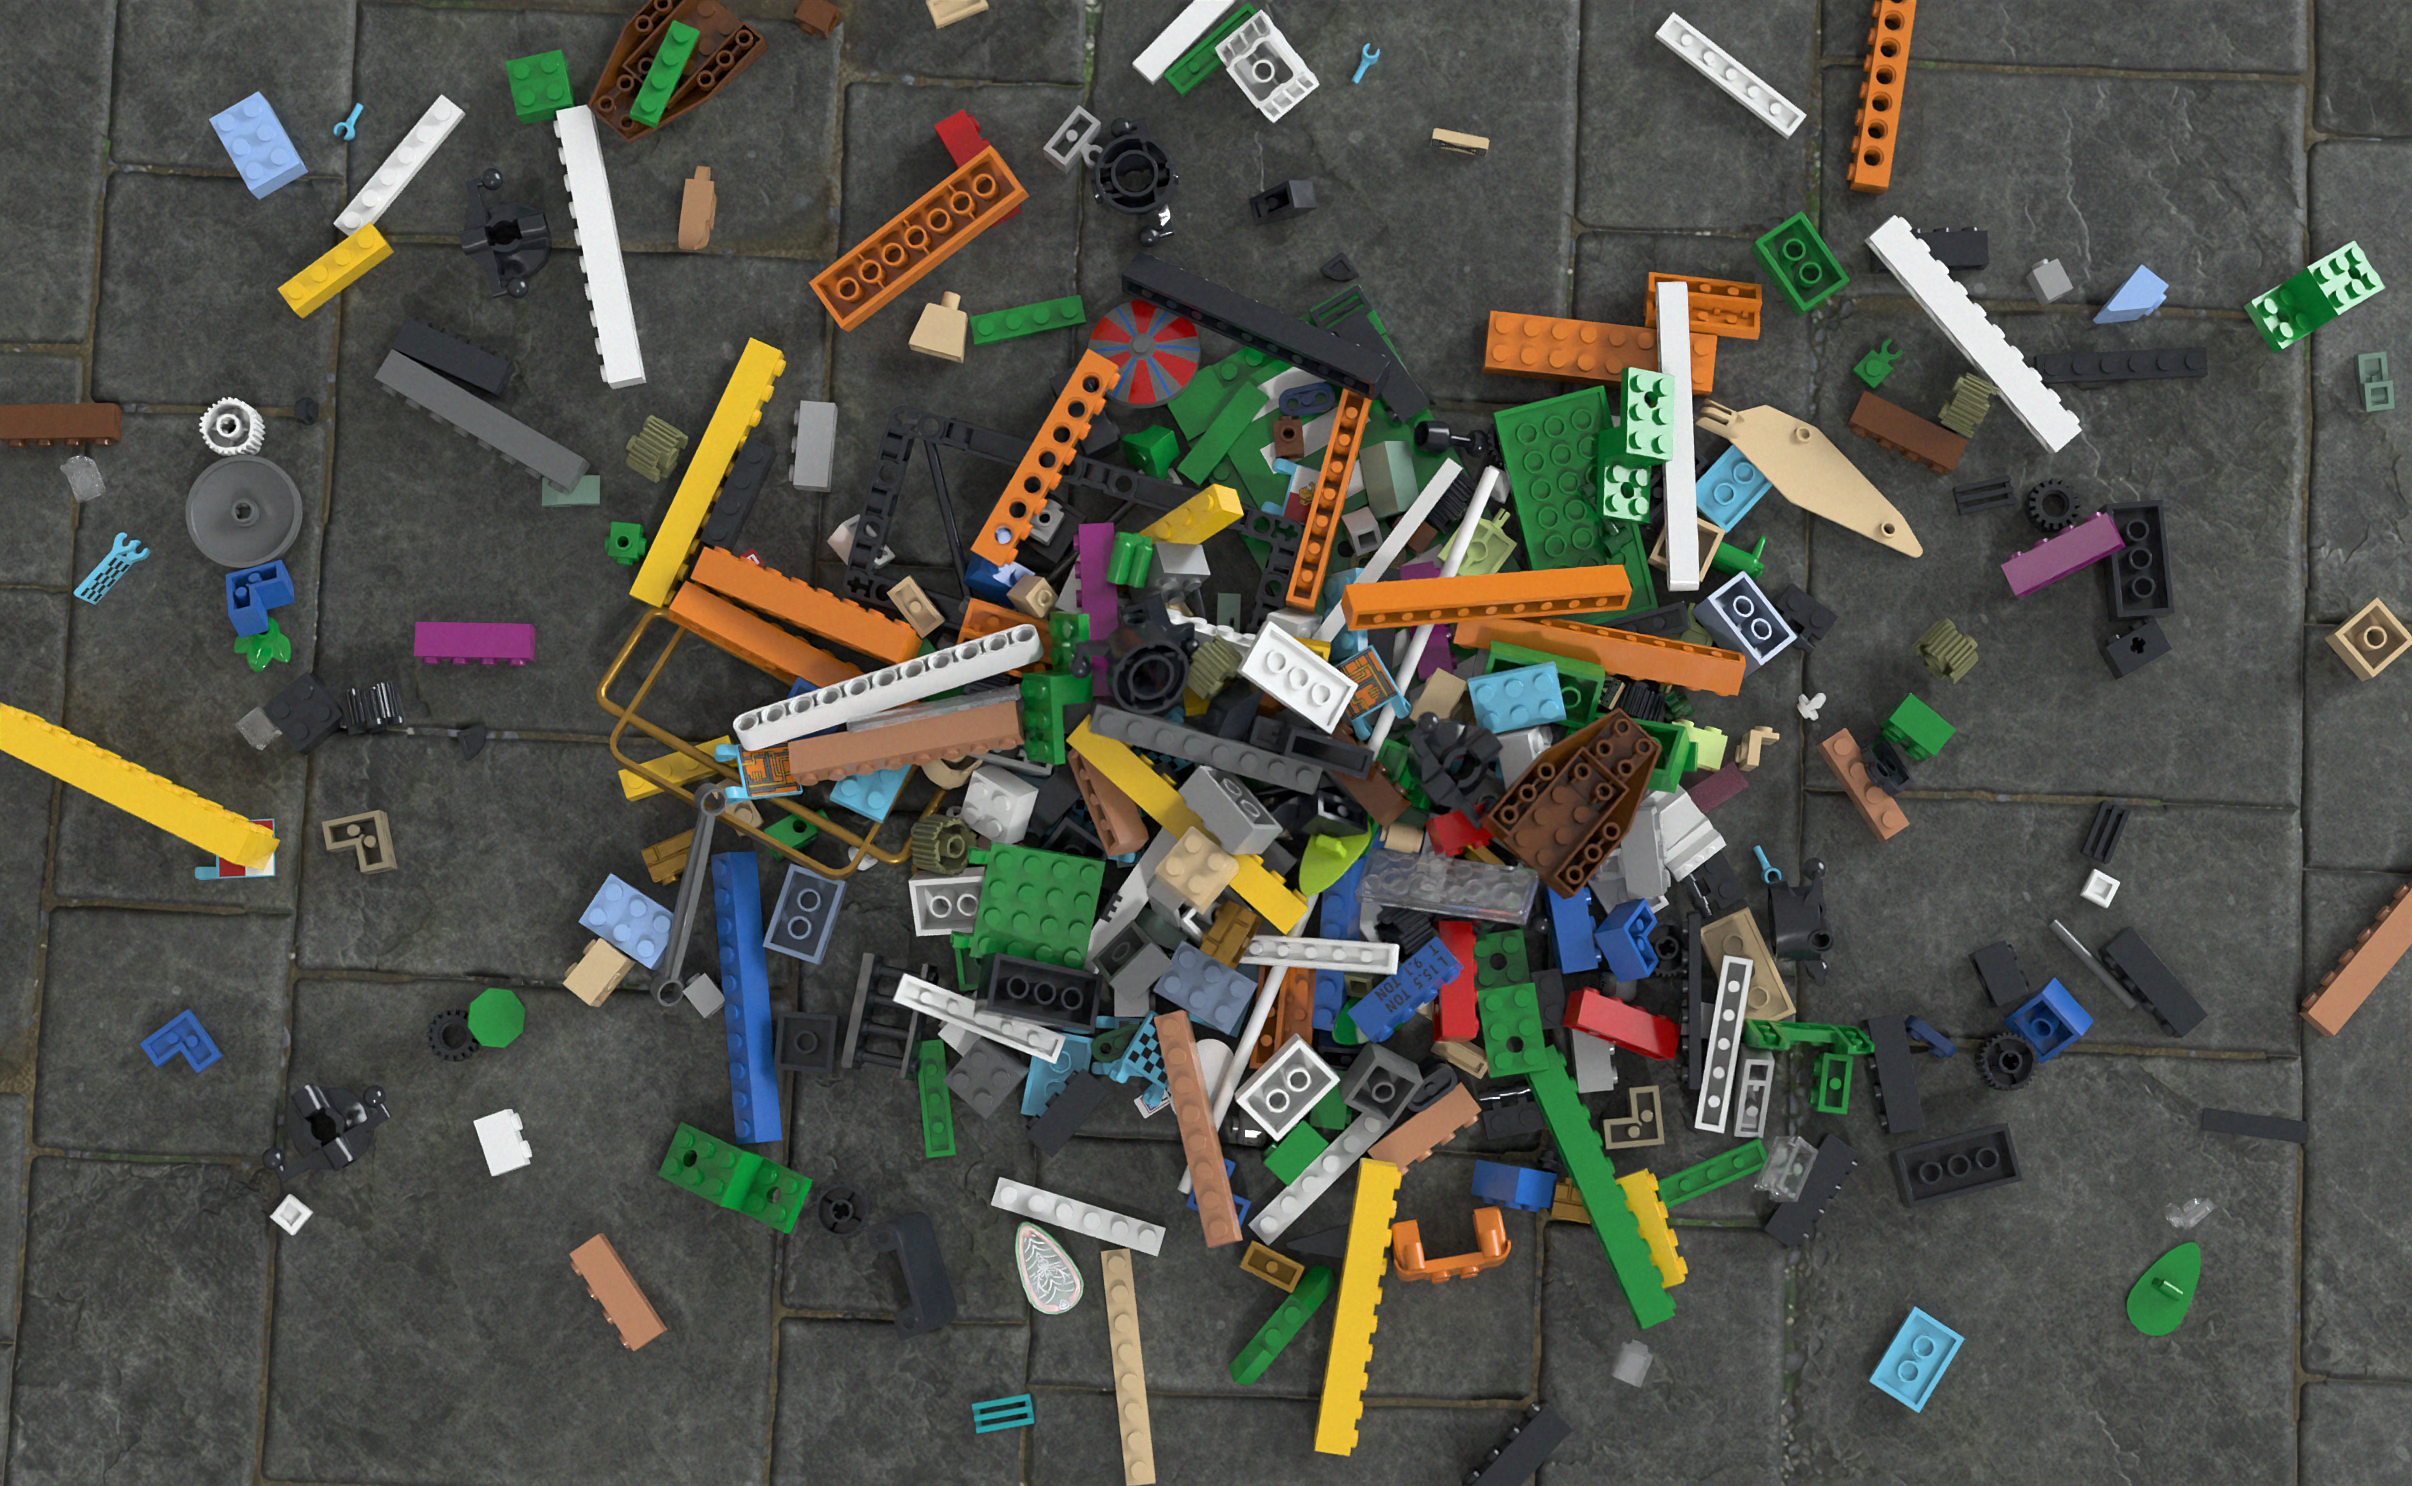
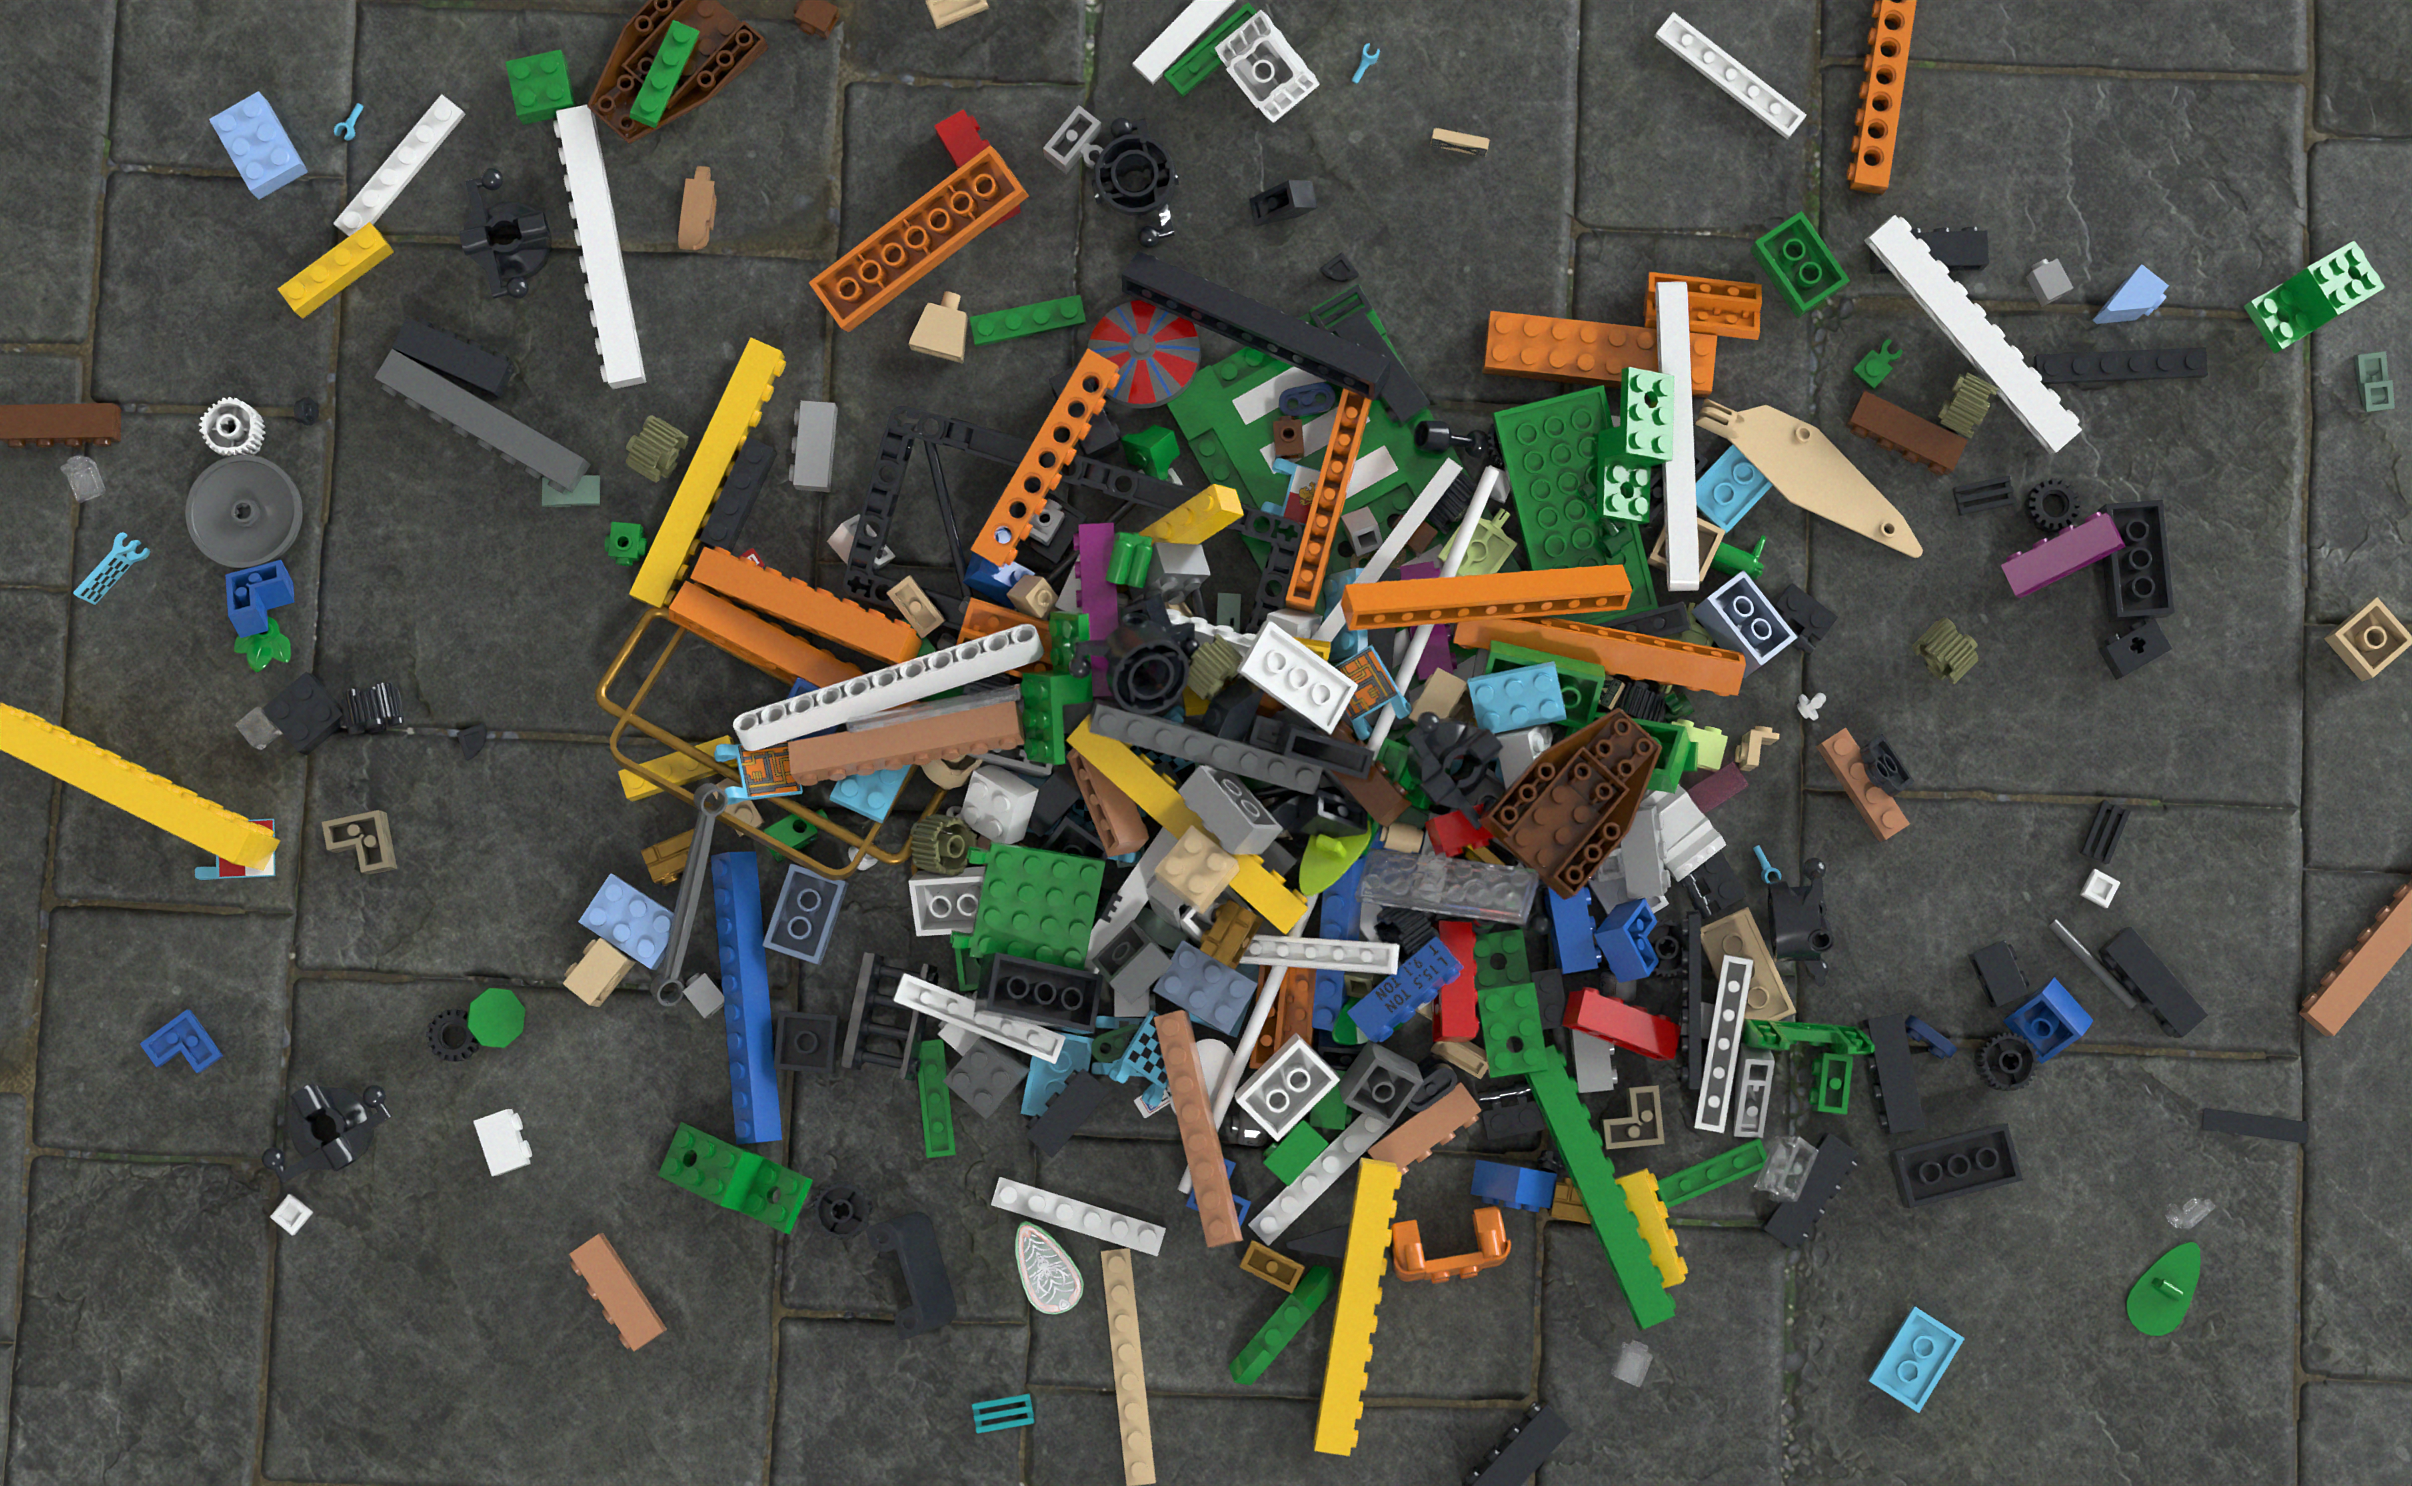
(474, 642): magenta brick -> none
(1222, 433): green tile -> none
(1389, 478): sand green piece -> none
(1916, 728): green brick -> none

